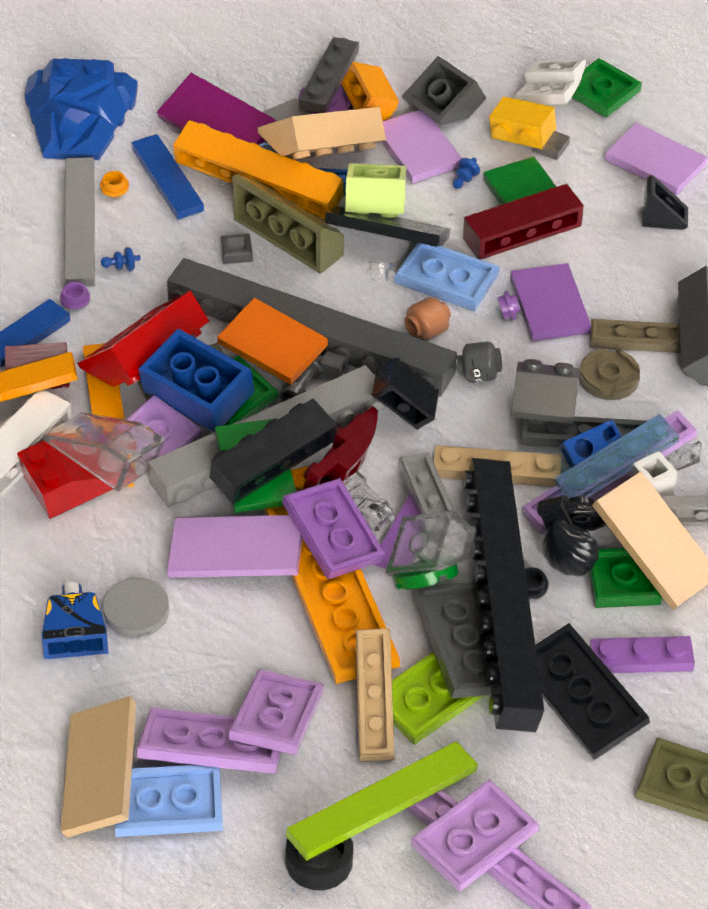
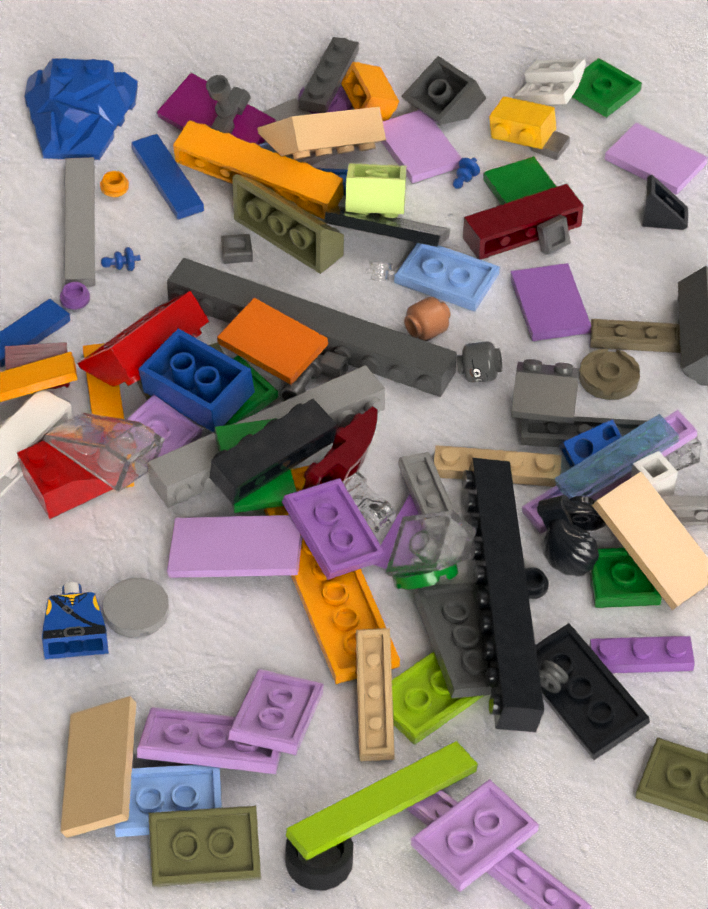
(204, 846): none -> olive tile
(229, 102): none -> dark grey bar
(406, 393): black brick -> none
(509, 305): medium lavender plate -> none
(552, 676): none -> dark grey bush
(553, 234): none -> flat silver tile

